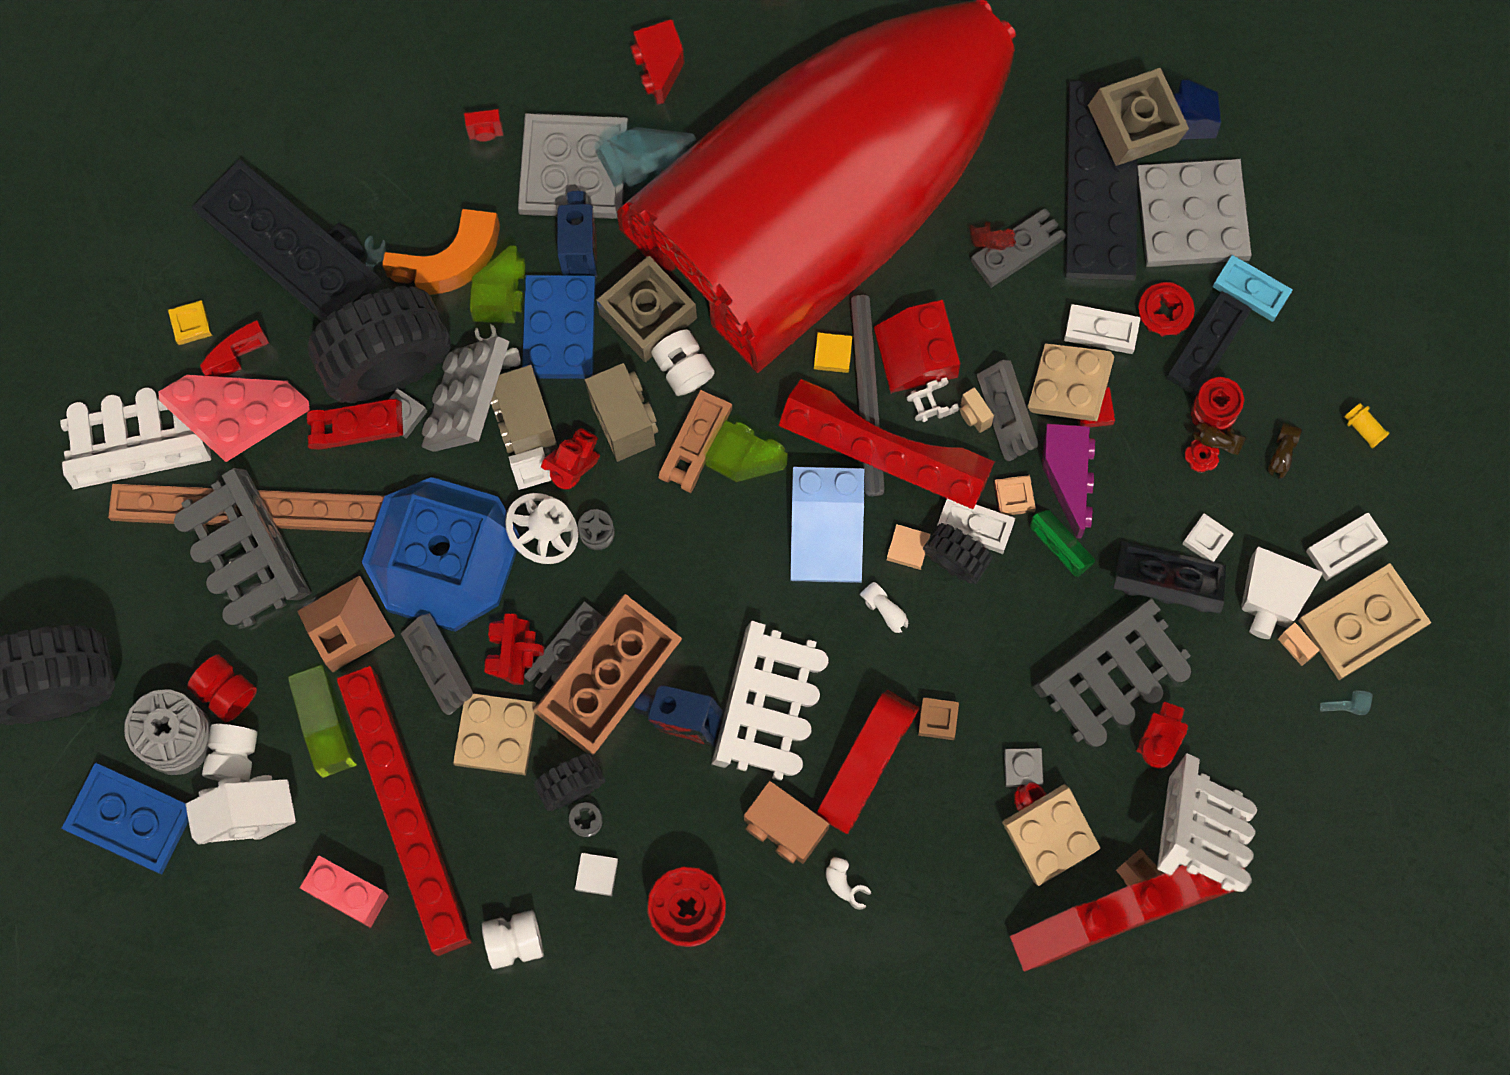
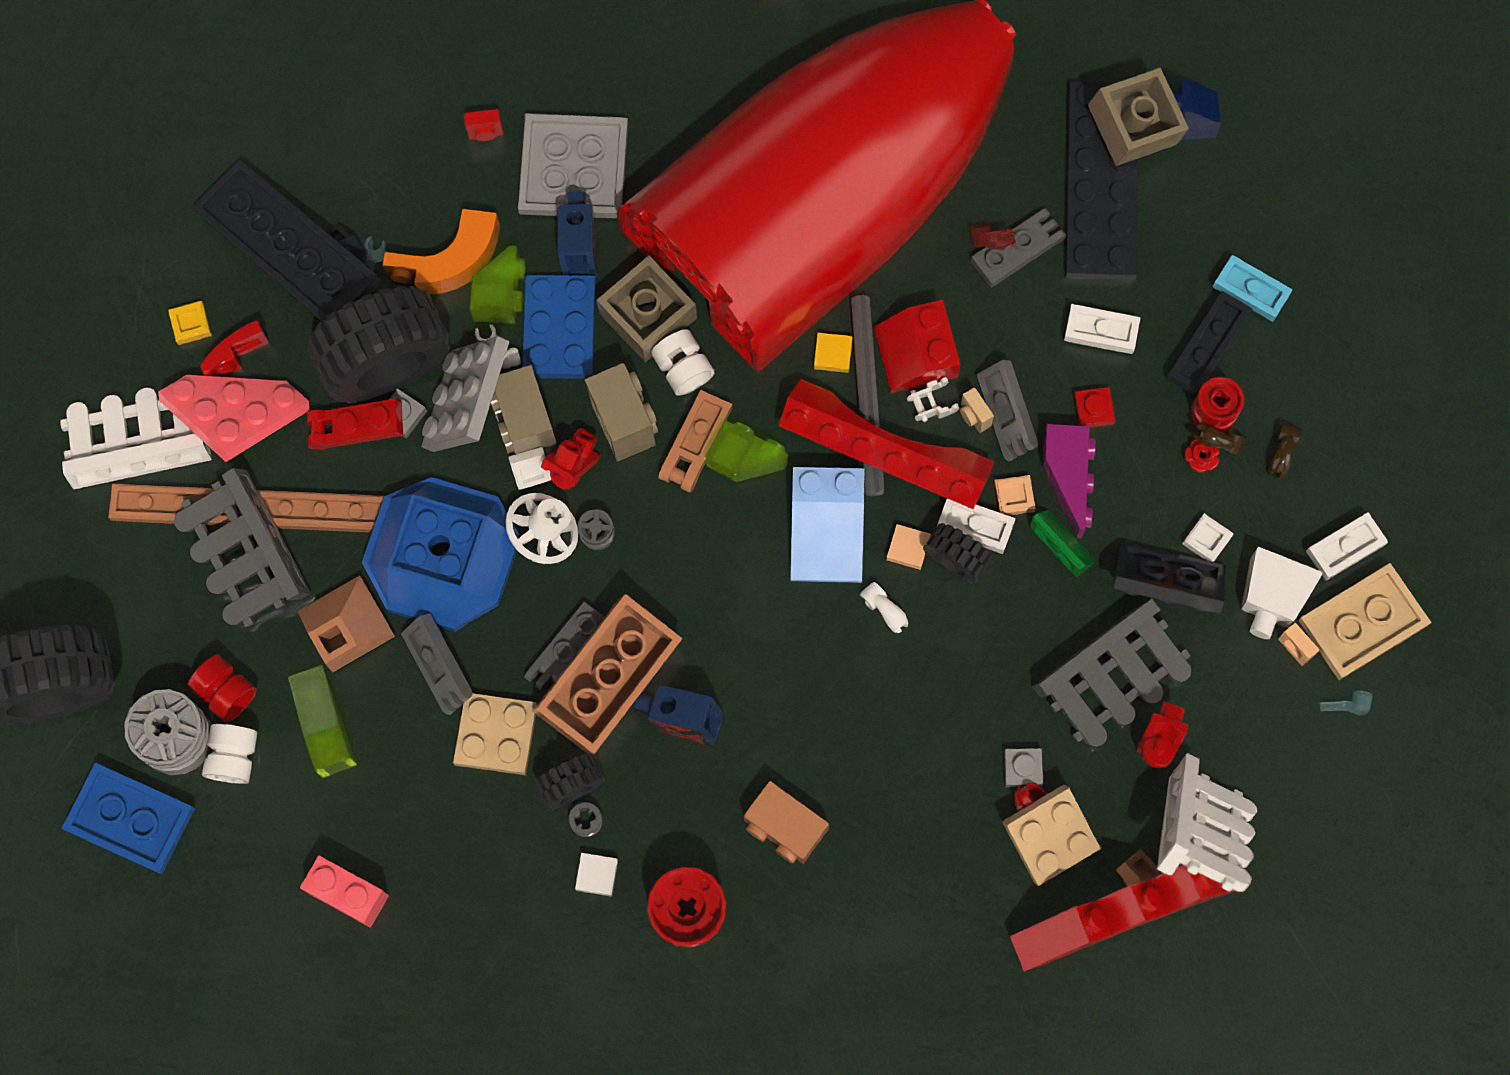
(240, 810): white hinge -> none
(404, 811): red brick -> none
(512, 939): white wheel -> none
(516, 649): red hips -> none
(641, 151): clear light blue slope -> none
(661, 57): red slope -> none
(764, 684): white fence -> none
(837, 880): white arm -> none
(867, 760): red beam -> none
(938, 718): medium nougat plate -> none
(1071, 382): tan plate -> none
(1171, 295): red gear -> none
(1193, 212): light grey plate -> none
(1366, 425): yellow pin -> none

